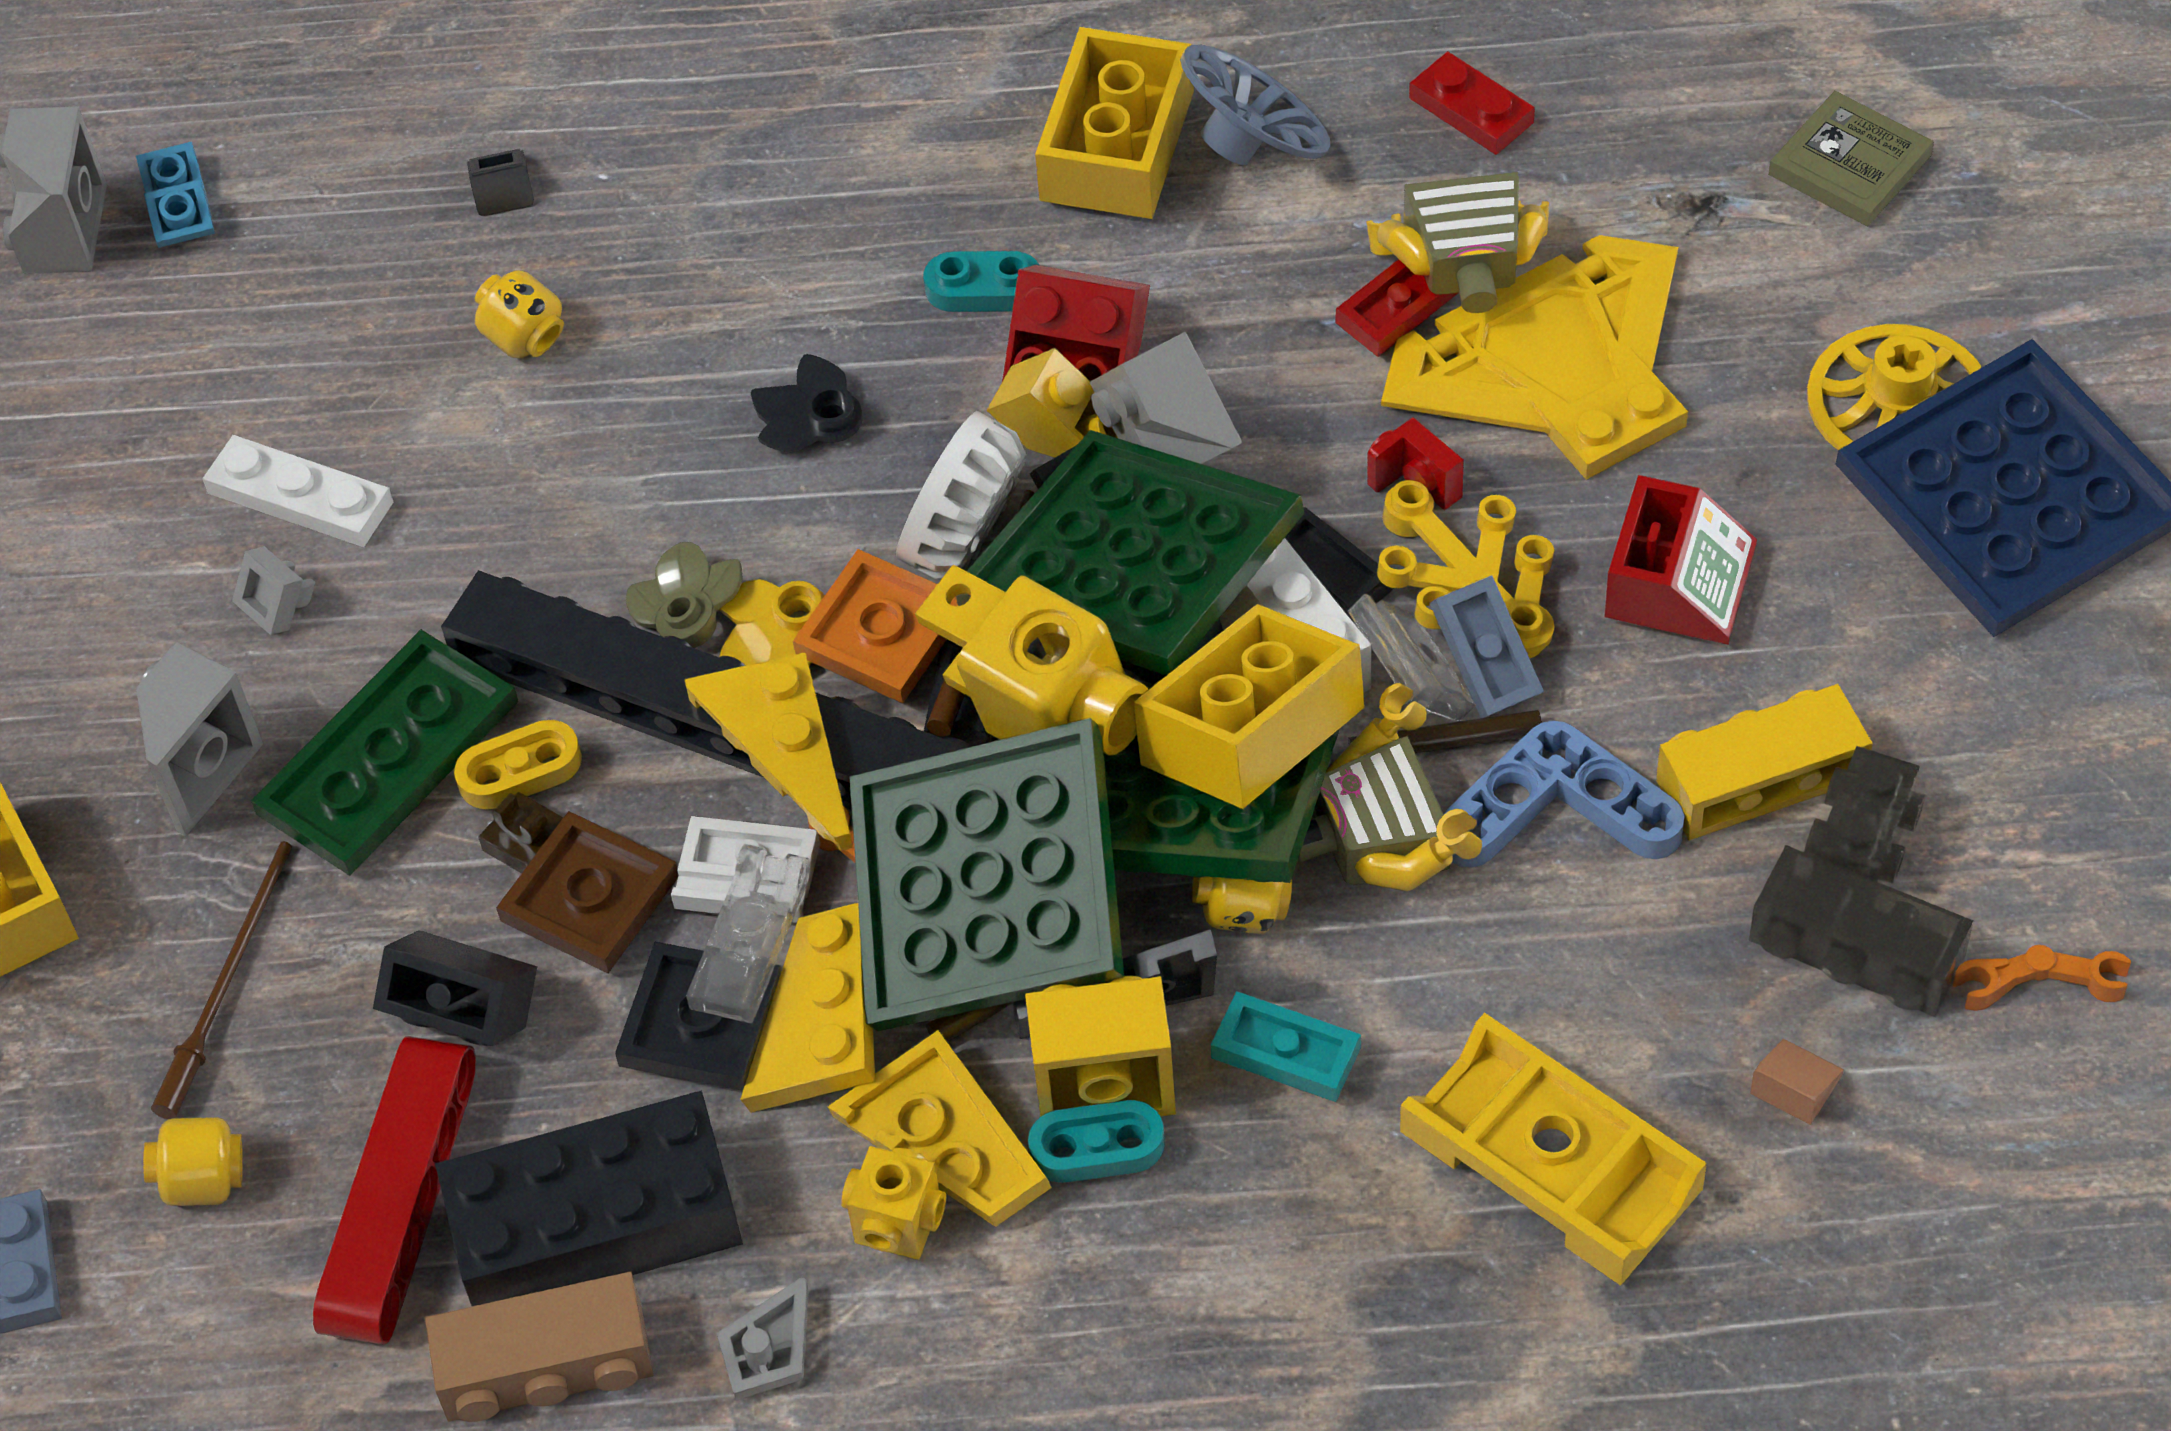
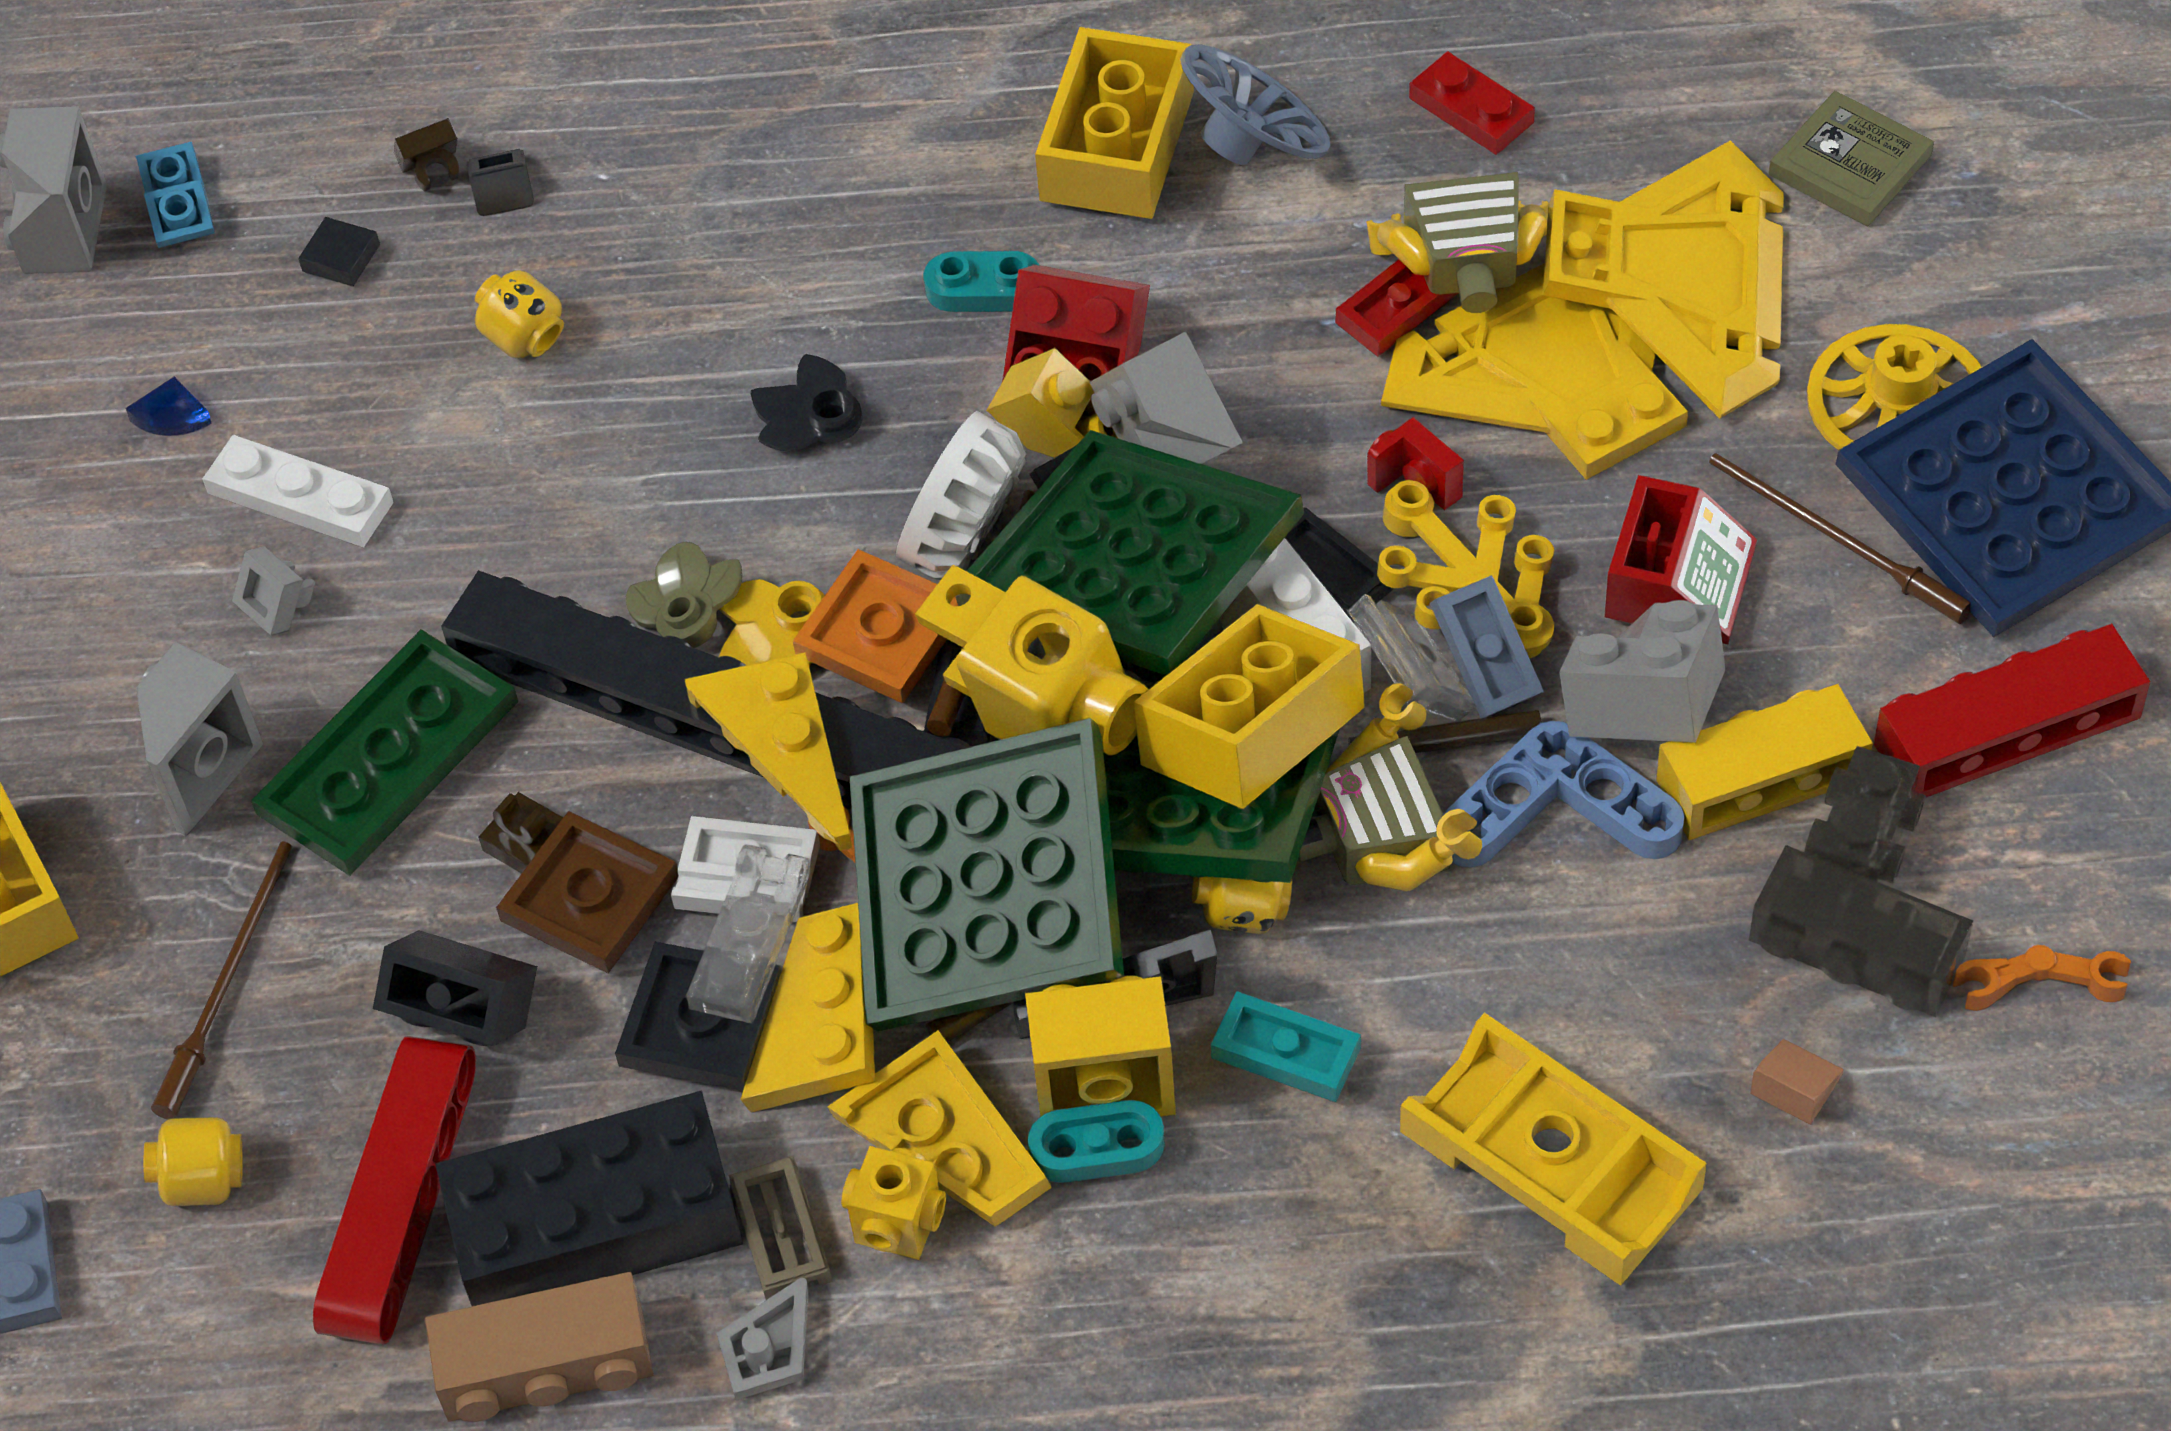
(169, 411): none -> clear blue tile
(339, 251): none -> black tile
(425, 147): none -> dark brown tile
(517, 763): yellow plate -> none
(763, 1175): none -> dark tan tile
(1649, 679): none -> light grey slope
(1683, 270): none -> yellow plate
(1910, 579): none -> reddish brown piece
(2014, 709): none -> red brick

